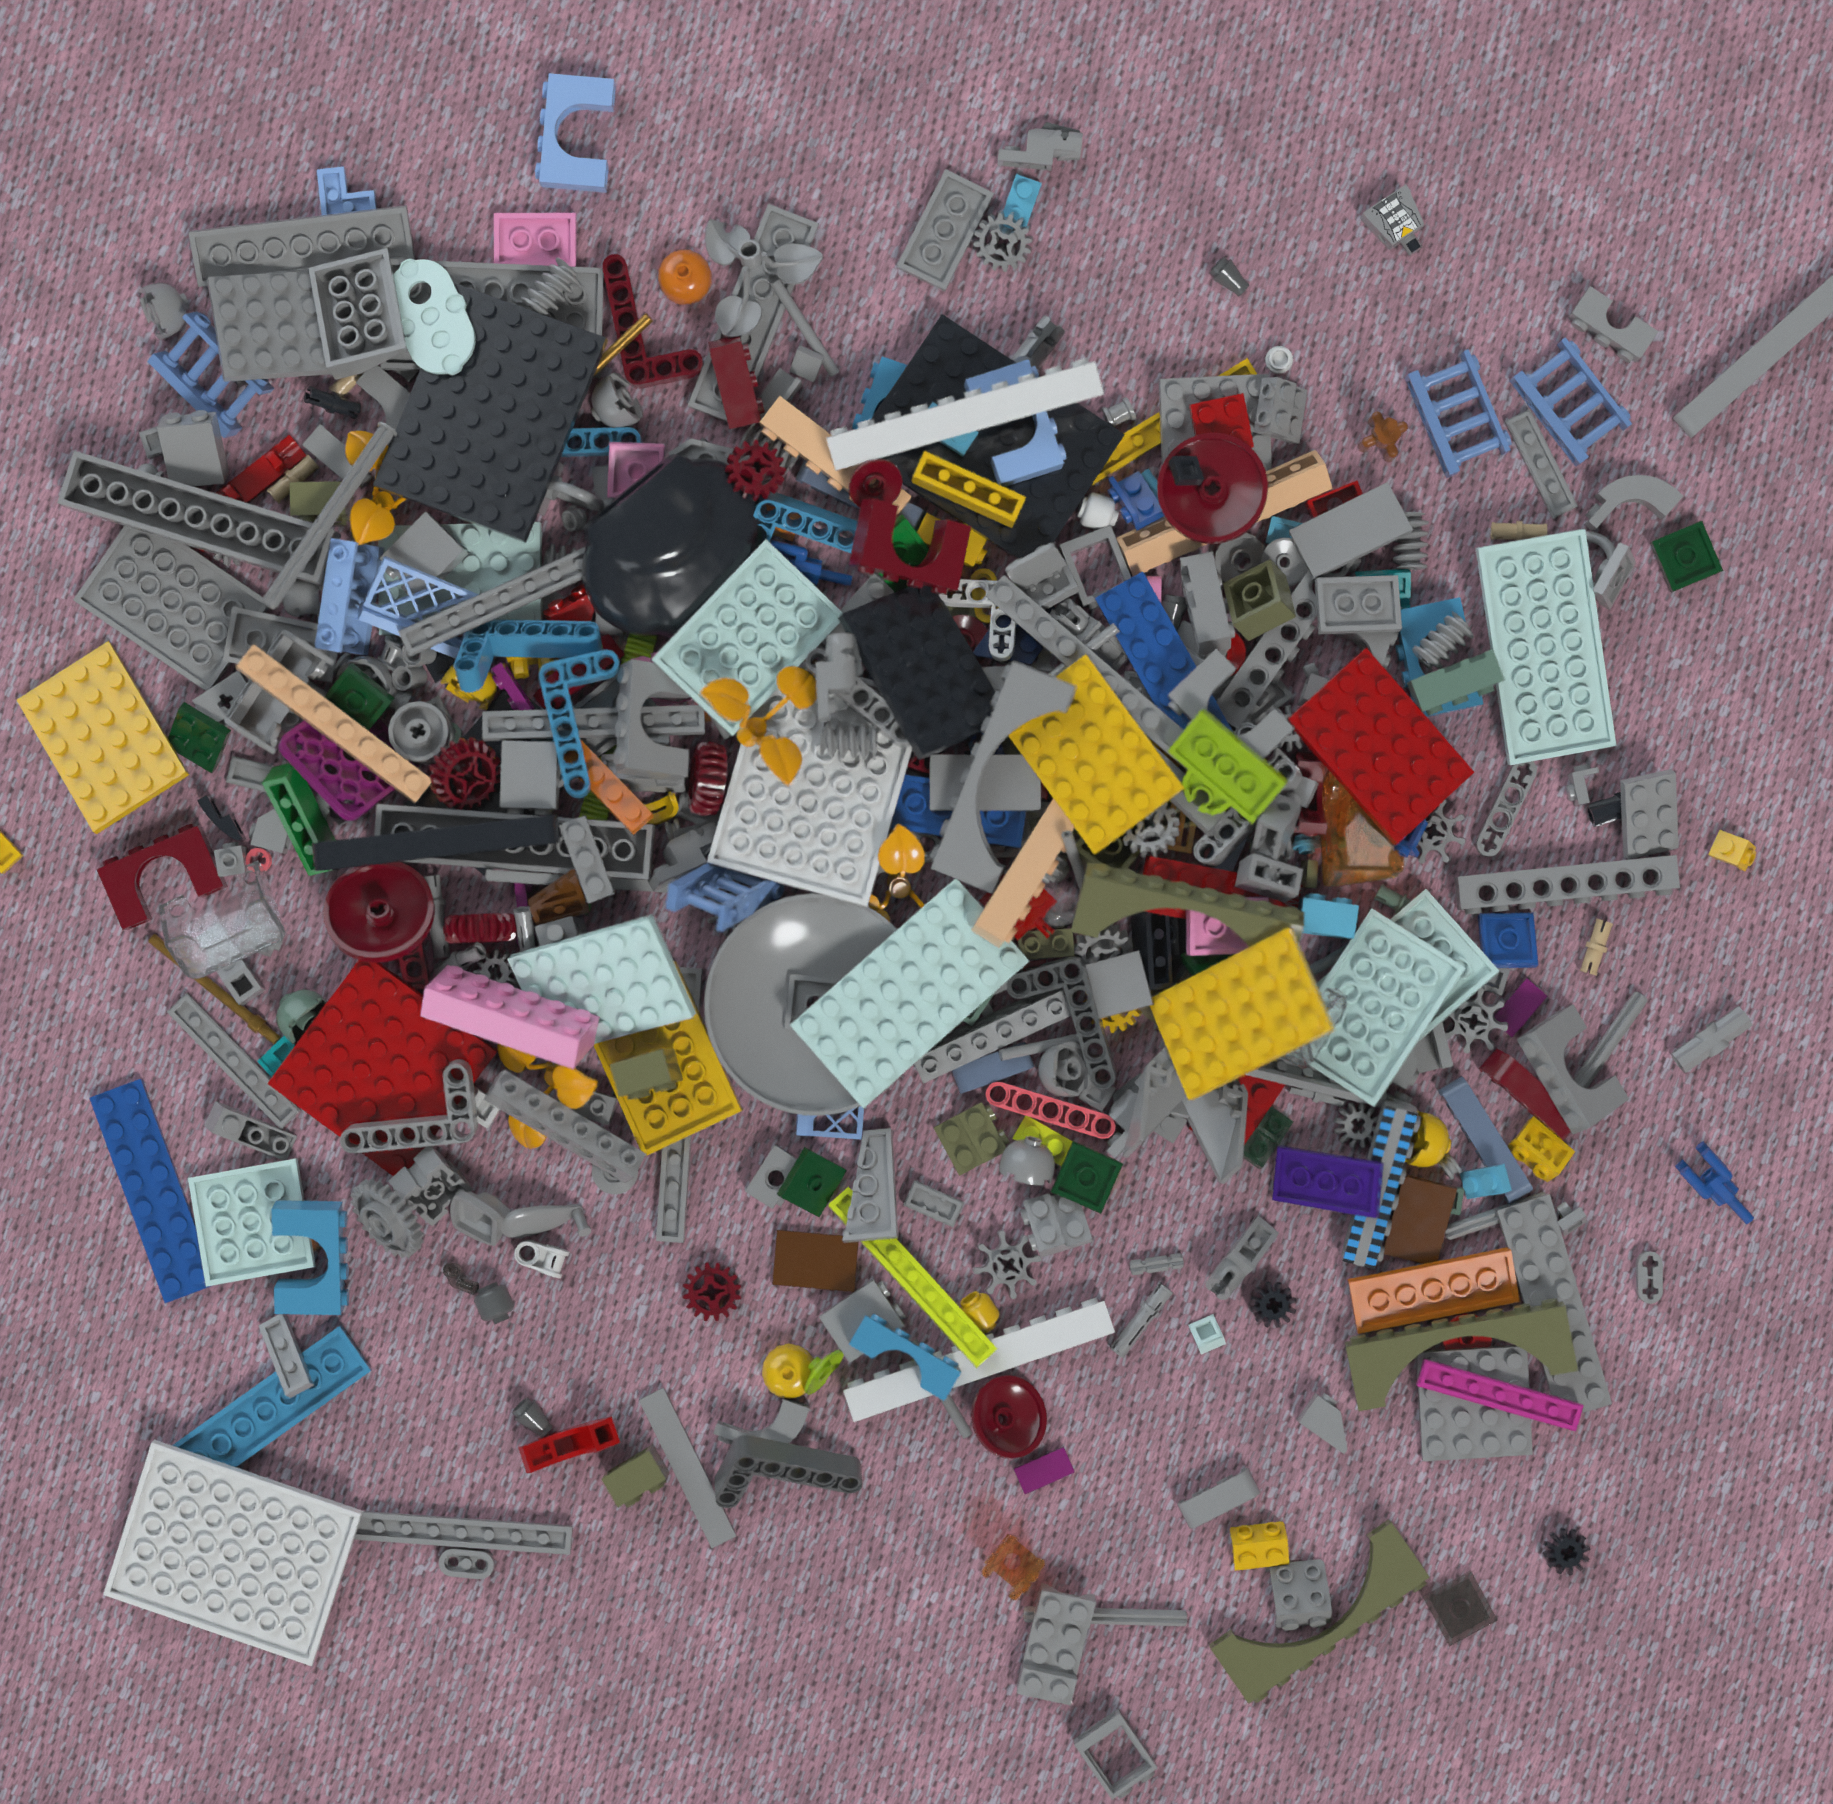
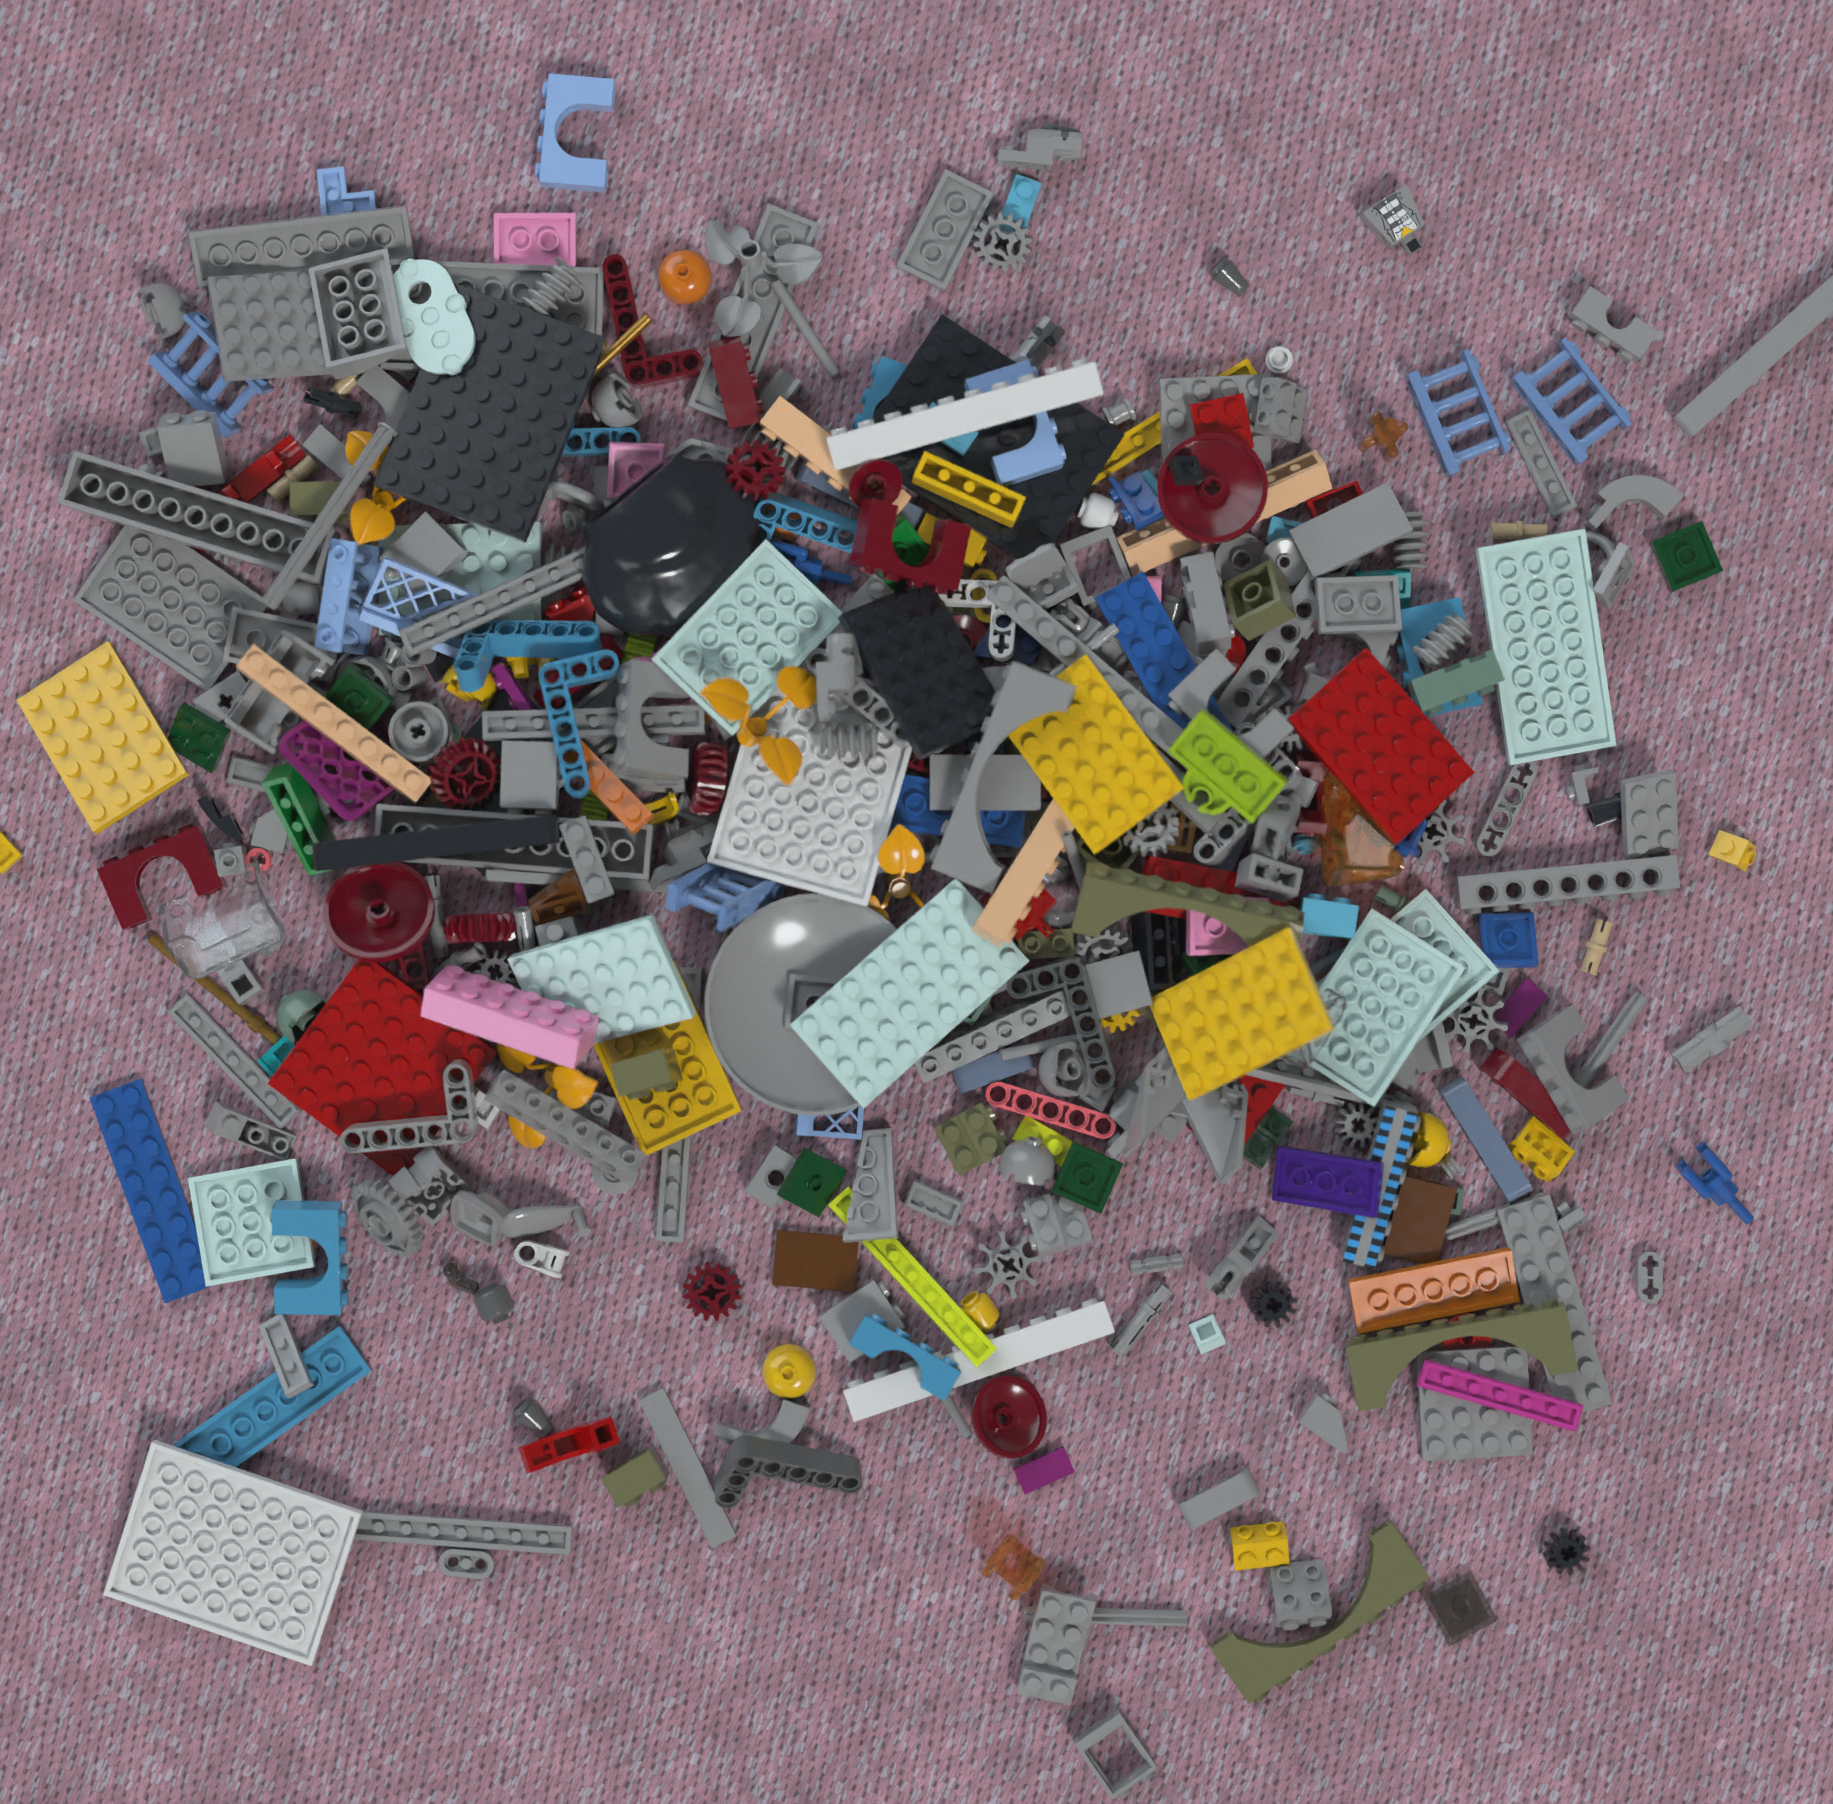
(807, 363): light grey tile -> none
(821, 1370): lime dish -> none
(1309, 874): olive tile -> none
(1485, 1181): medium azure plate -> none

